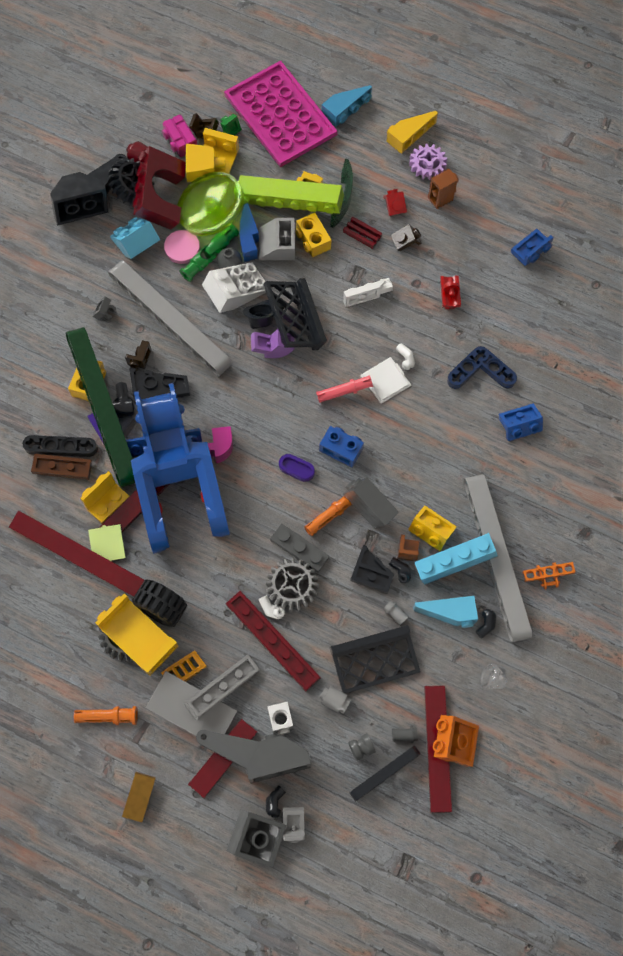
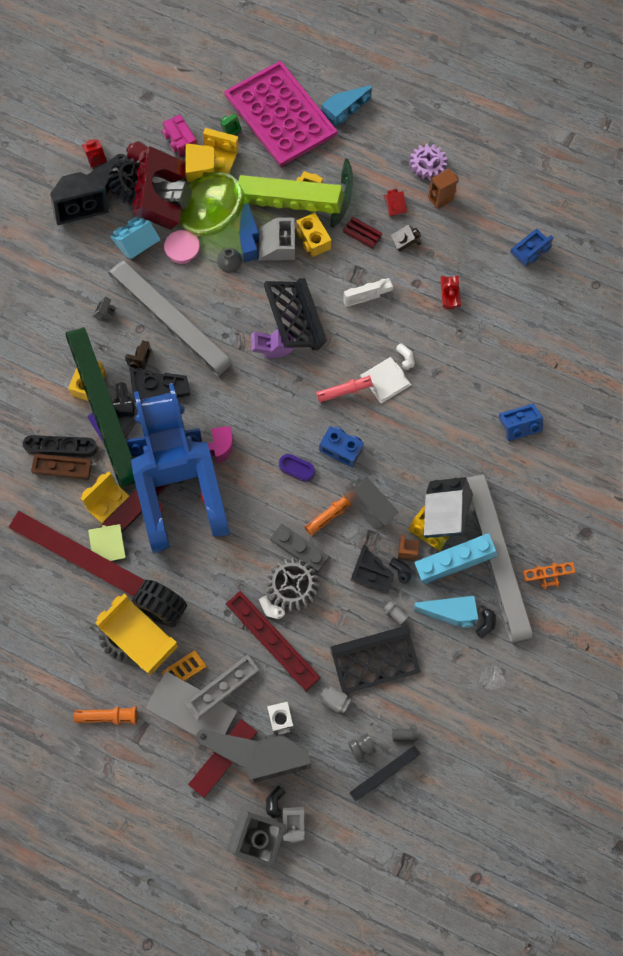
(94, 153): none -> red bracket
(138, 797): pearl gold slope -> none
(175, 193): none -> dark grey brick
(198, 125): dark brown bracket -> none
(218, 243): green piece -> none
(234, 286): white slope -> none
(260, 314): black piece -> none
(409, 130): yellow slope -> none
(437, 768): dark red tile -> none
(447, 507): none -> slope
(456, 740): orange plate -> none
(483, 363): dark blue beam -> none

